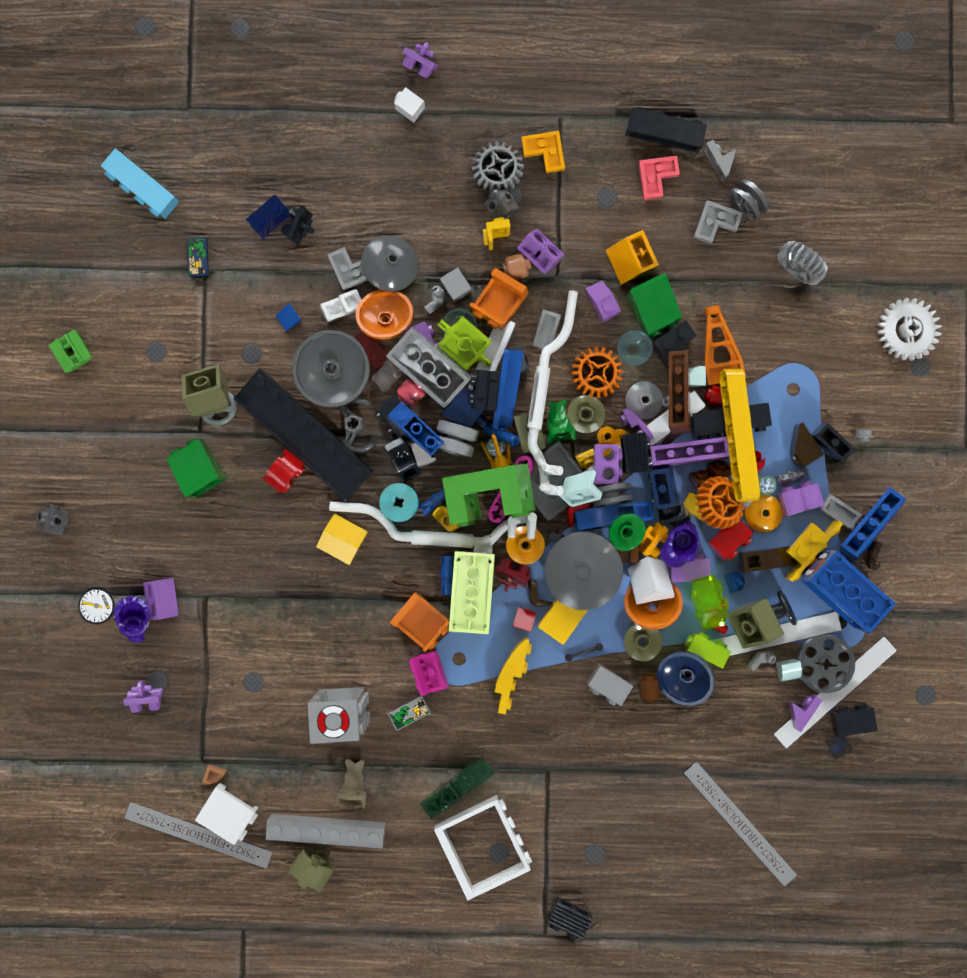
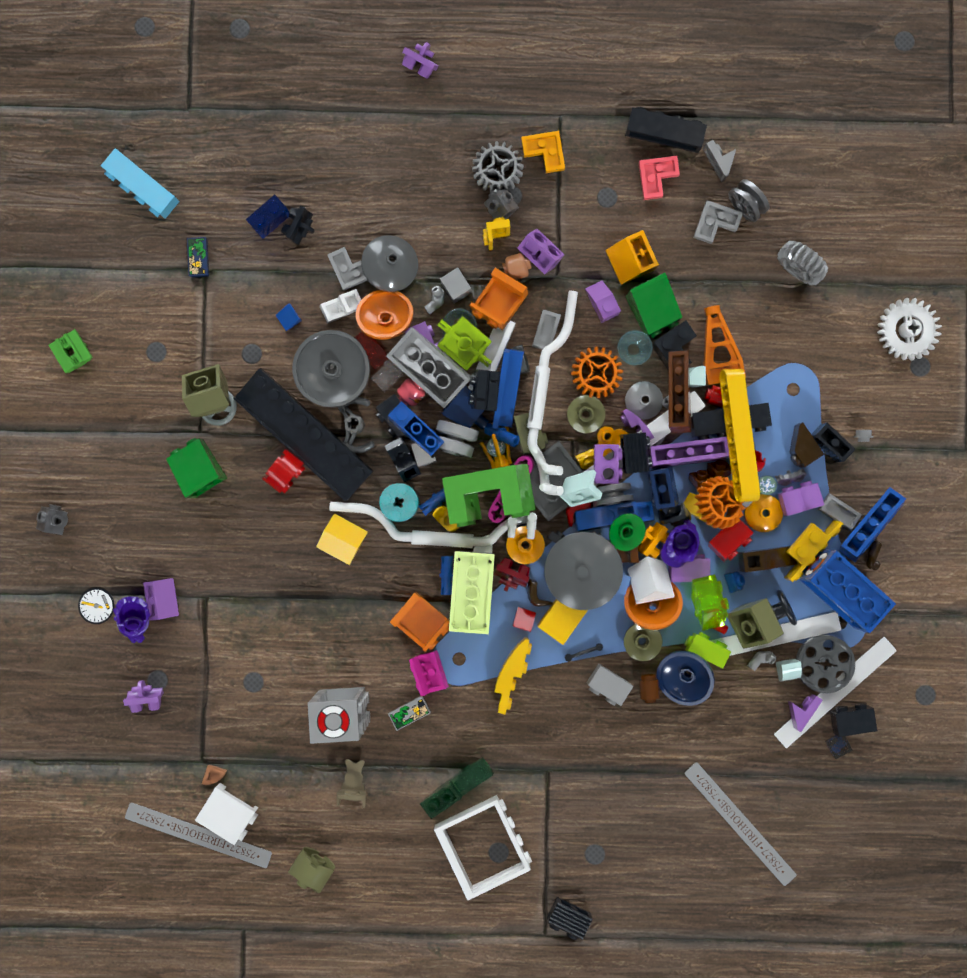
(325, 831): light grey brick -> none
(409, 104): white brick -> none
(559, 423): green hair -> none

